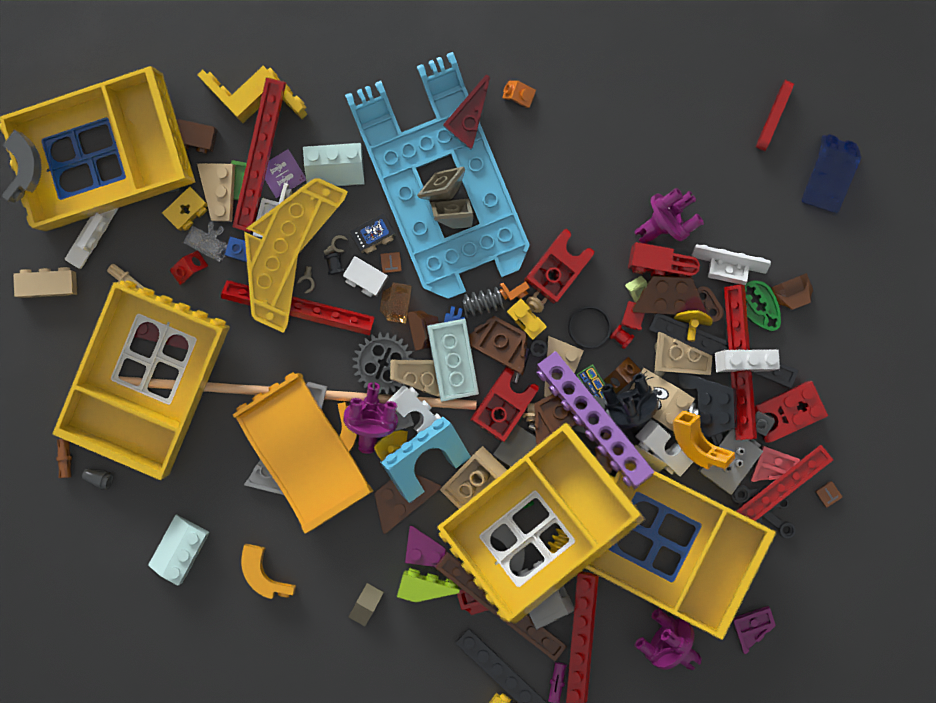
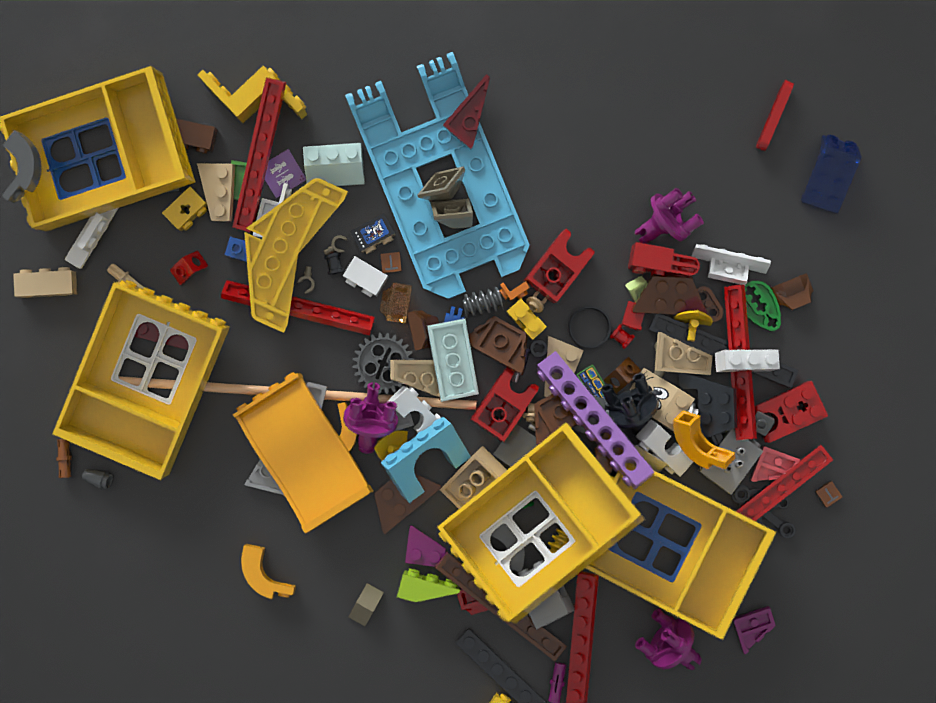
(178, 550): light aqua slope -> none
(207, 242): clear brick -> none
(519, 93): orange bracket -> none

